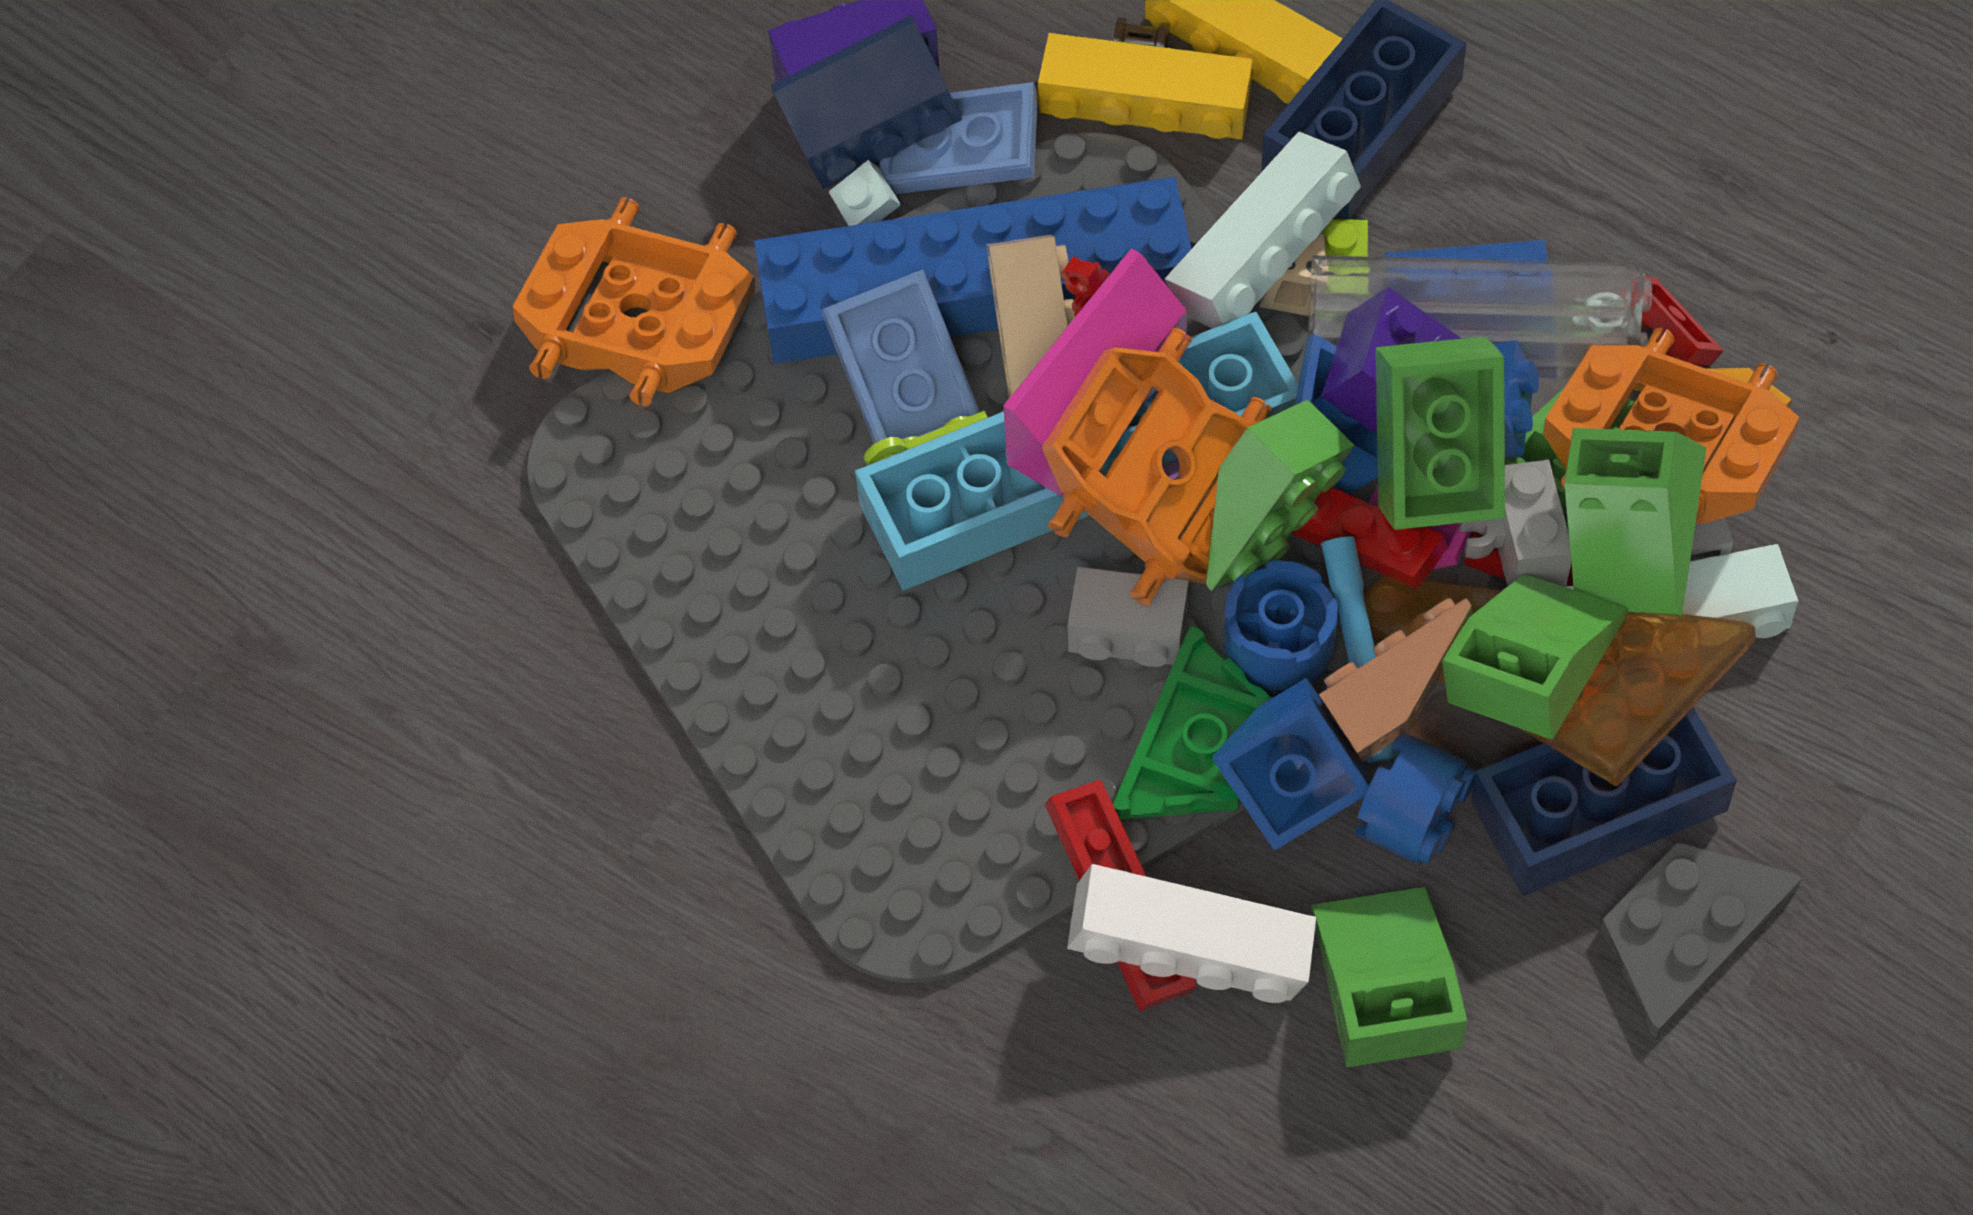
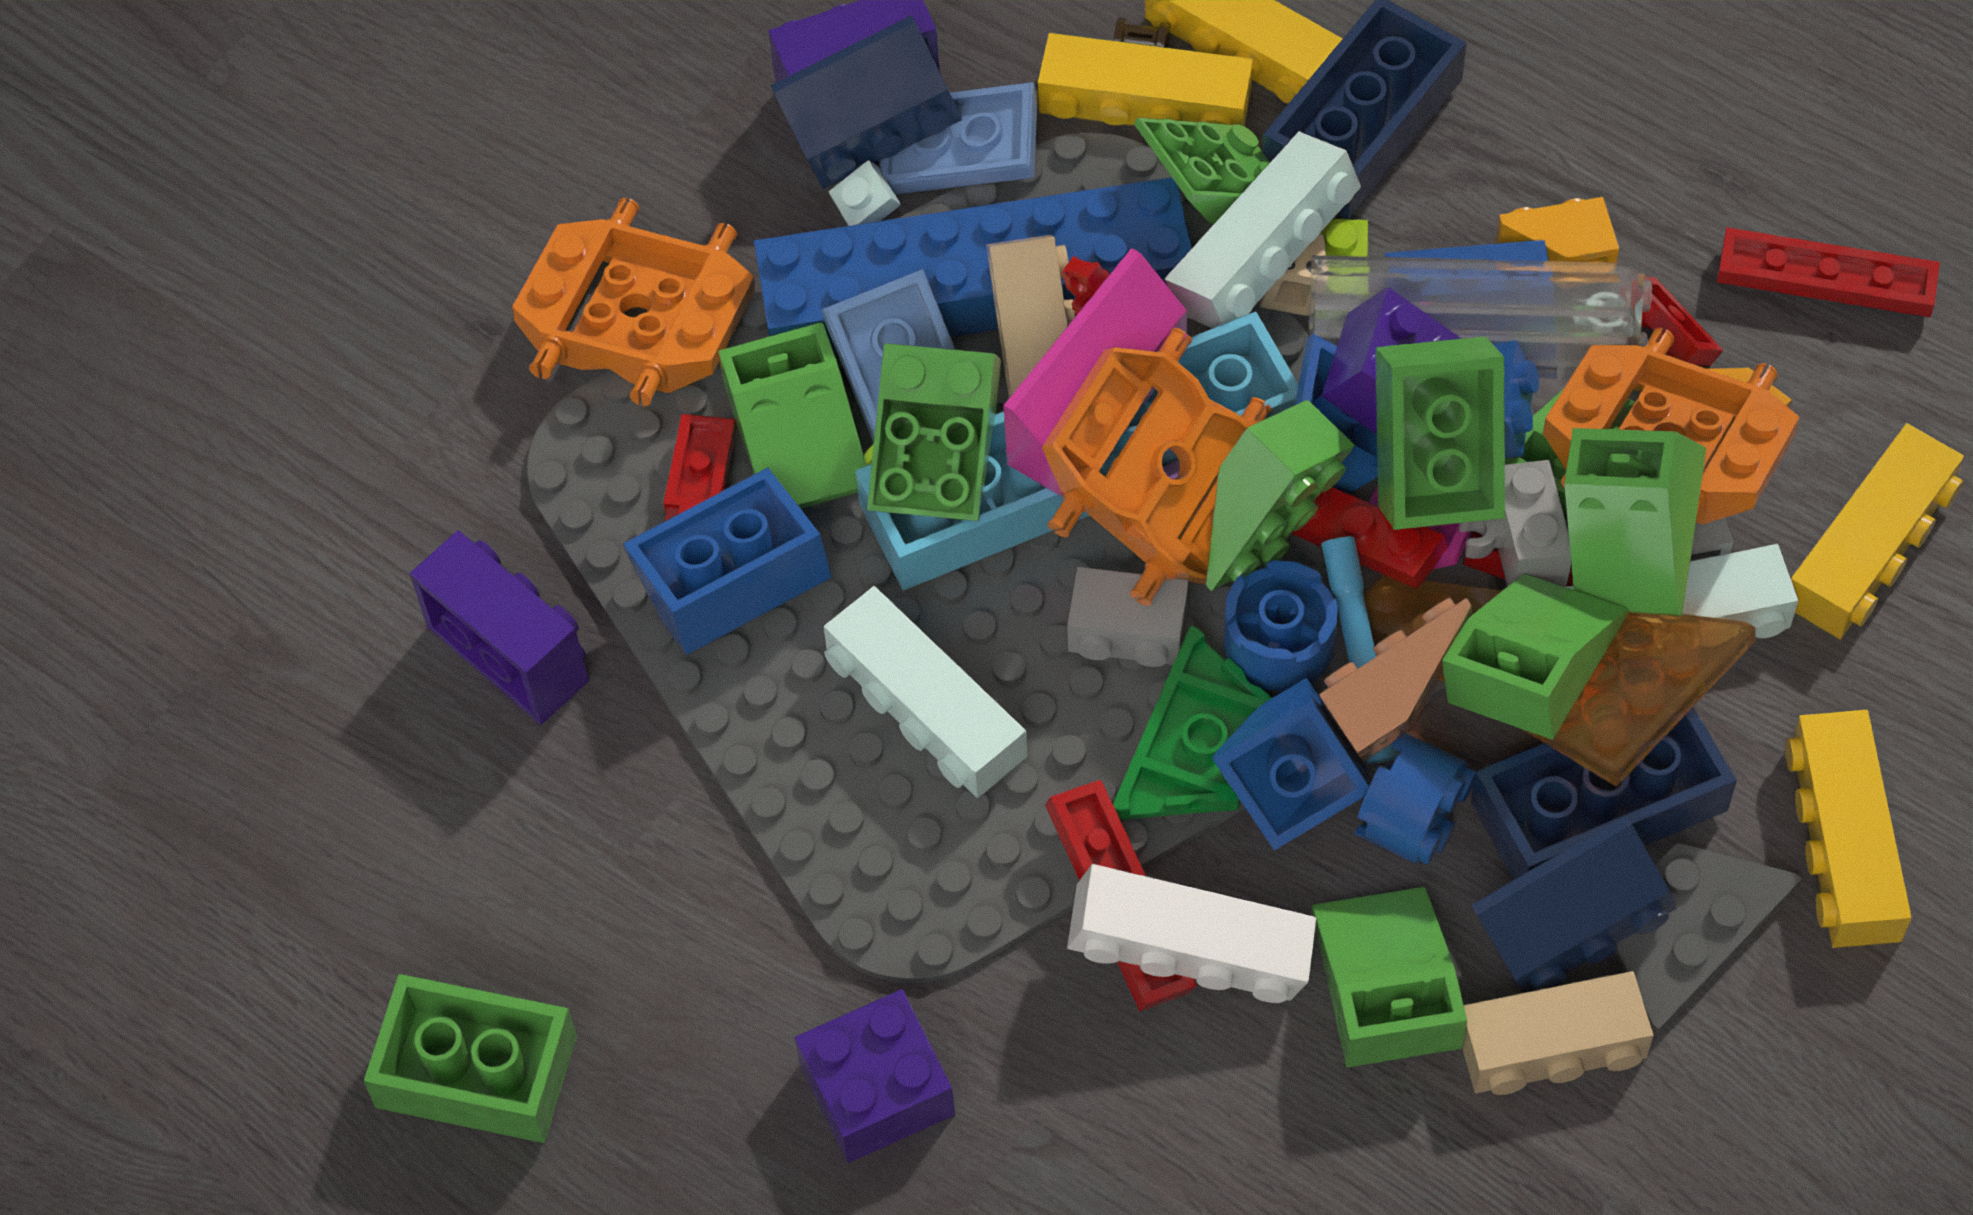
(471, 1058): none -> bright green brick
(501, 625): none -> dark purple brick
(699, 461): none -> red hinge
(728, 560): none -> blue slope
(794, 413): none -> bright green slope
(875, 1075): none -> dark purple brick
(924, 693): none -> light aqua brick
(933, 431): none -> bright green slope
(1206, 160): none -> bright green slope
(1556, 1033): none -> tan brick
(1571, 230): none -> light orange slope
(1576, 907): none -> dark blue slope
(1828, 272): none -> red plate
(1848, 829): none -> yellow brick
(1875, 530): none -> yellow brick

